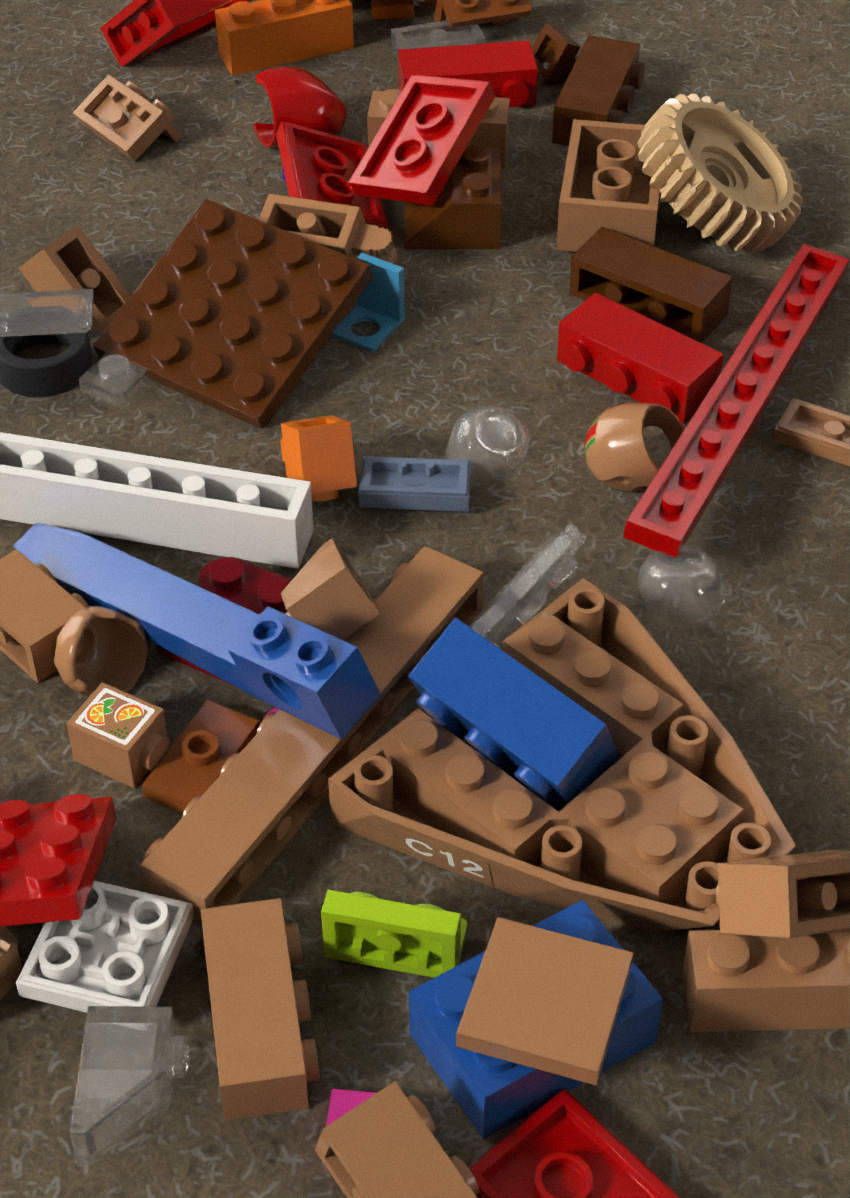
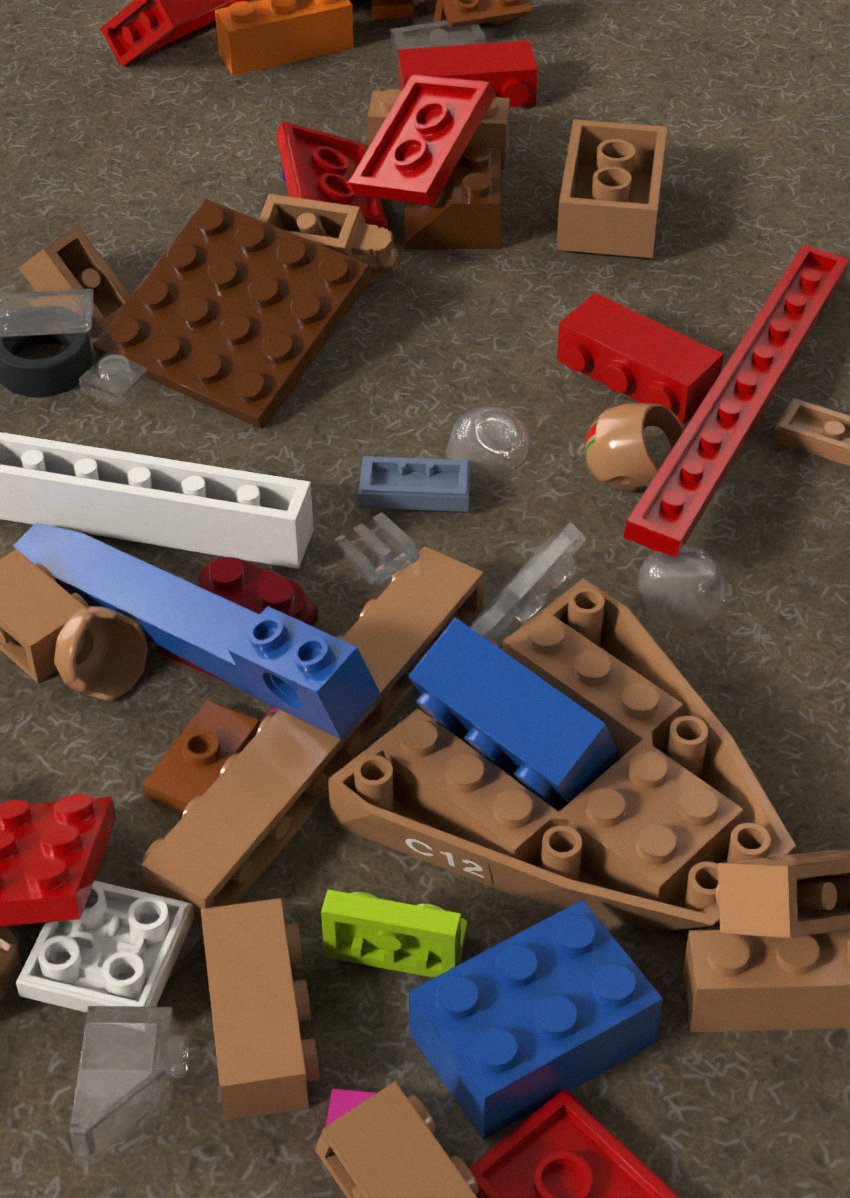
(118, 735): medium nougat brick -> none
(126, 117): medium nougat bracket -> none
(300, 100): red piece -> none
(320, 453): orange brick -> none
(330, 594): medium nougat slope -> none
(373, 539): none -> clear tile
(378, 303): dark azure bracket -> none
(545, 1000): medium nougat tile -> none
(554, 53): reddish brown tile -> none
(598, 85): reddish brown brick -> none
(651, 283): reddish brown brick -> none
(720, 173): tan gear -> none

